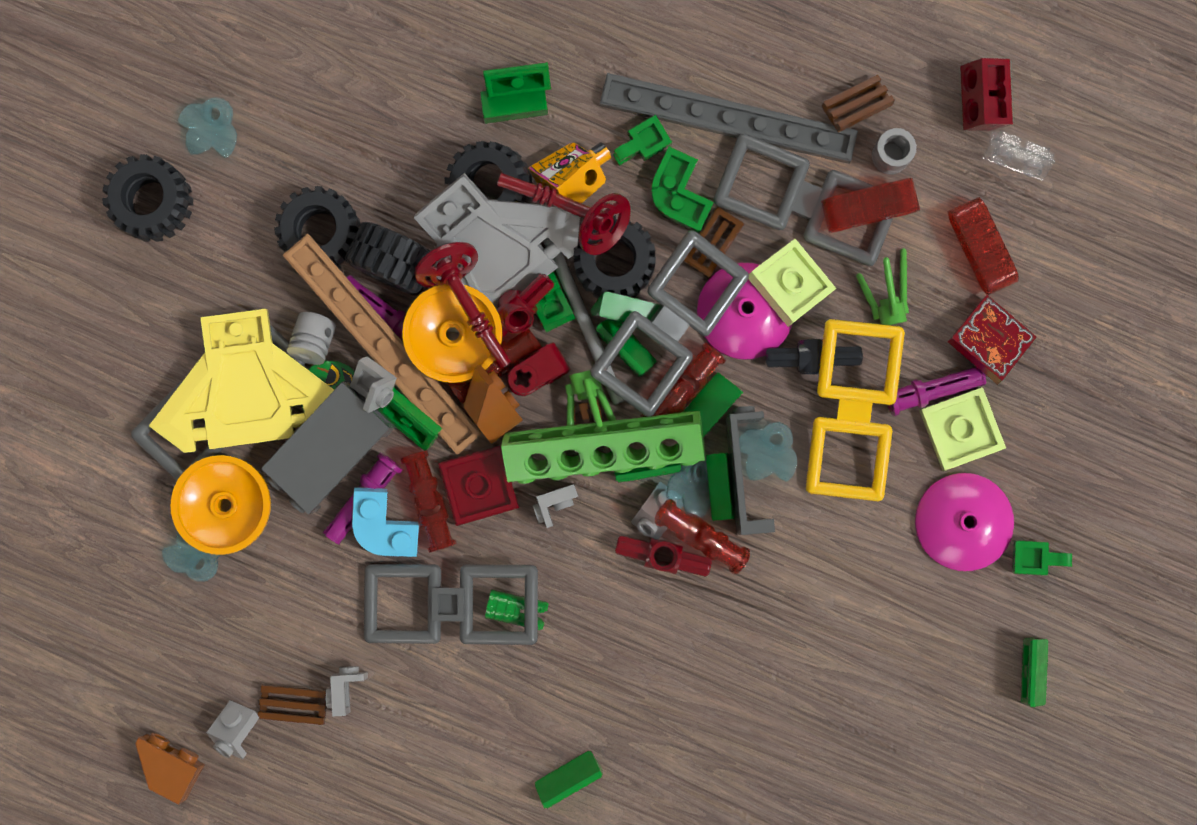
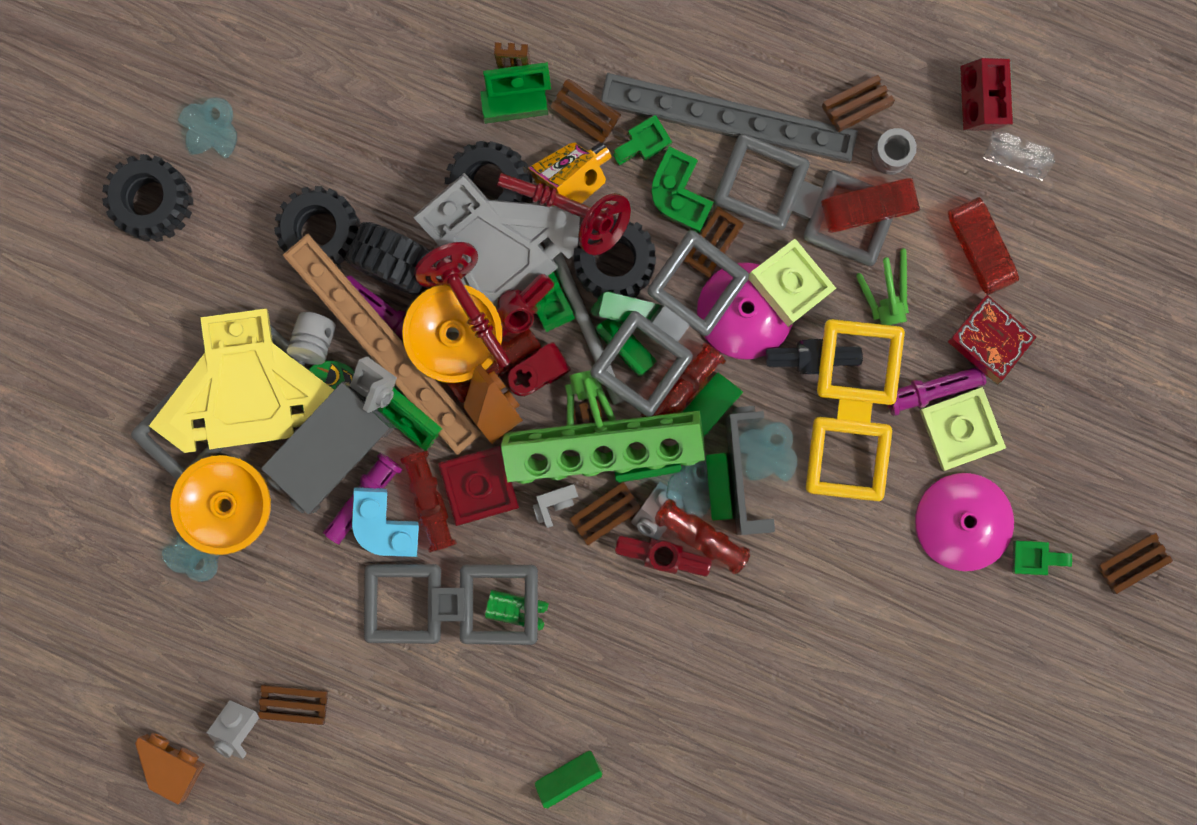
(338, 695): light grey bracket -> none
(512, 53): none -> reddish brown tile
(578, 120): none -> reddish brown tile
(628, 498): none -> reddish brown tile
(1034, 672): green slope -> none
(1158, 549): none -> reddish brown tile

